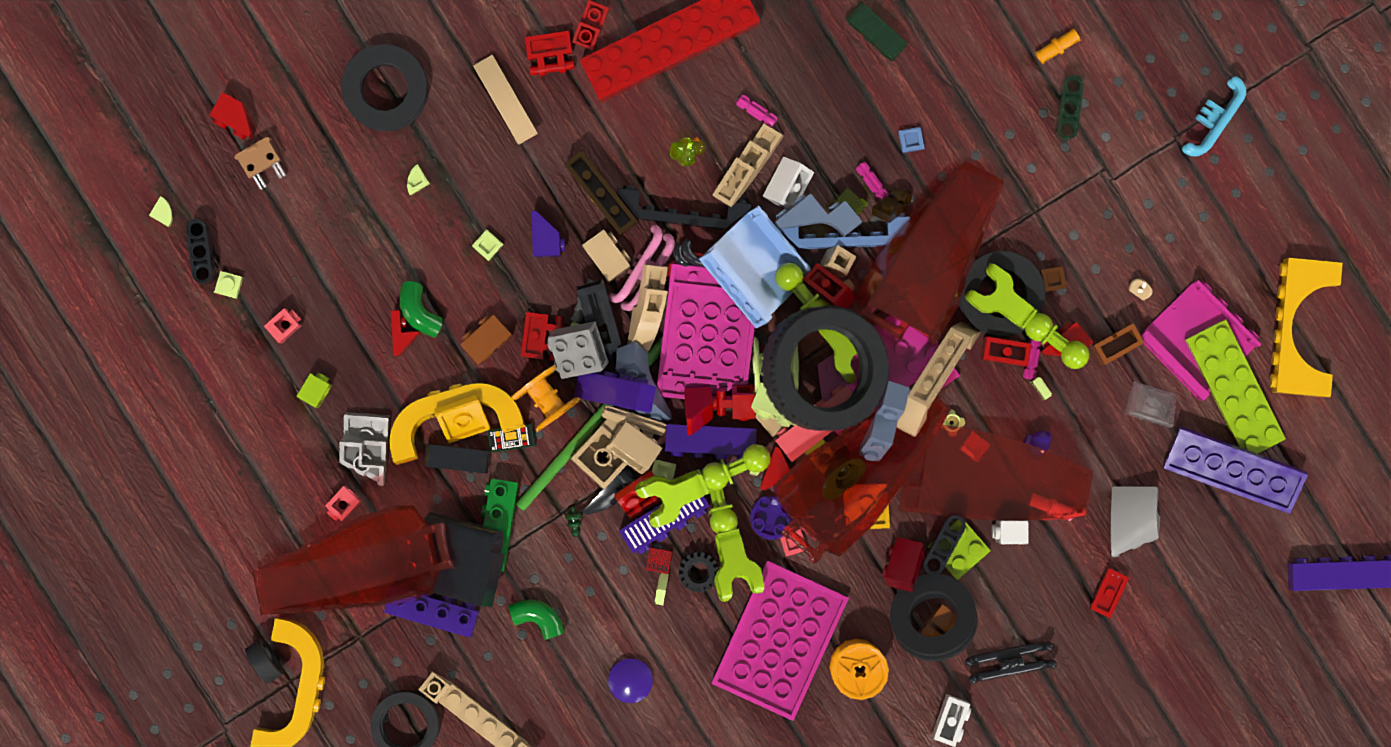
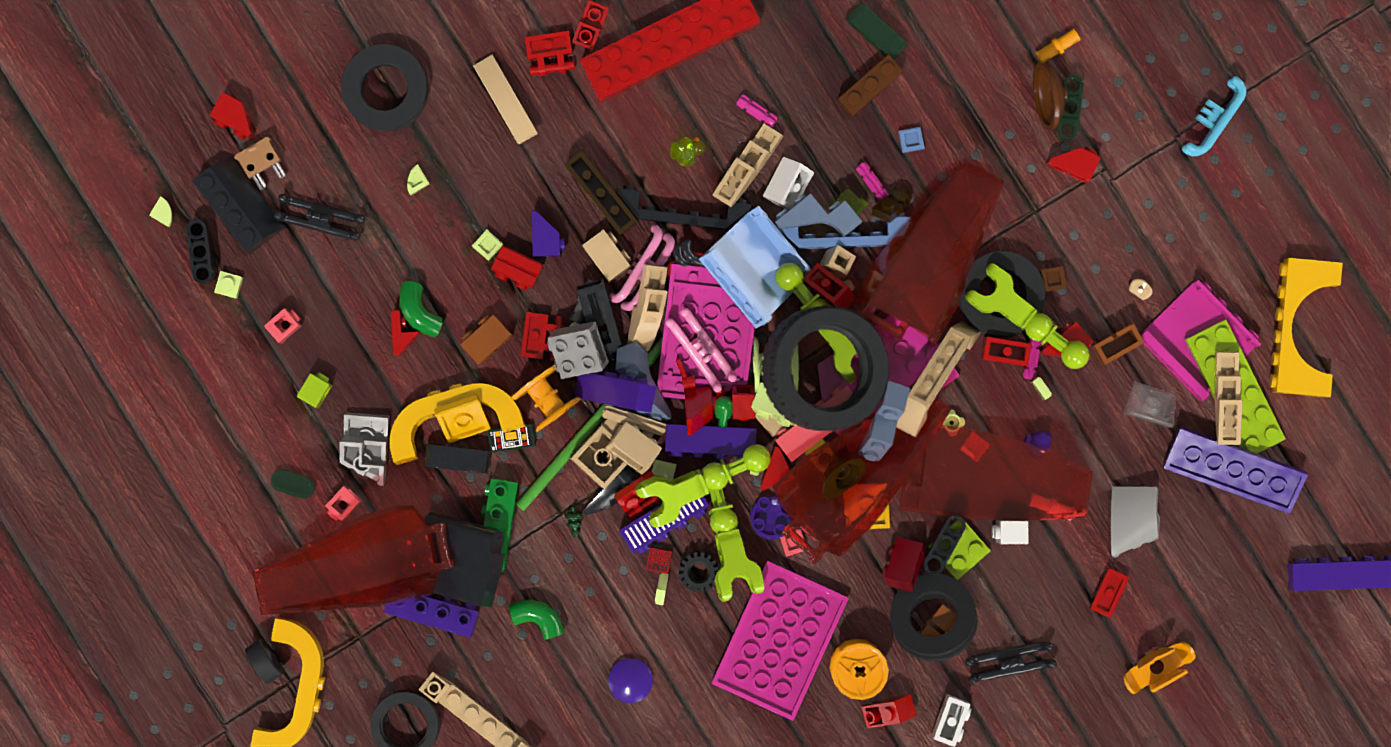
(238, 204): none -> black slope
(293, 484): none -> clear green tile
(319, 217): none -> black piece
(517, 268): none -> red brick
(687, 381): none -> red hand
(701, 349): none -> bright pink piece
(723, 410): none -> green cylinder
(869, 86): none -> reddish brown brick
(889, 711): none -> red slope
(1048, 95): none -> reddish brown dish
(1076, 163): none -> red slope
(1171, 657): none -> light orange piece
(1227, 398): none -> tan slope

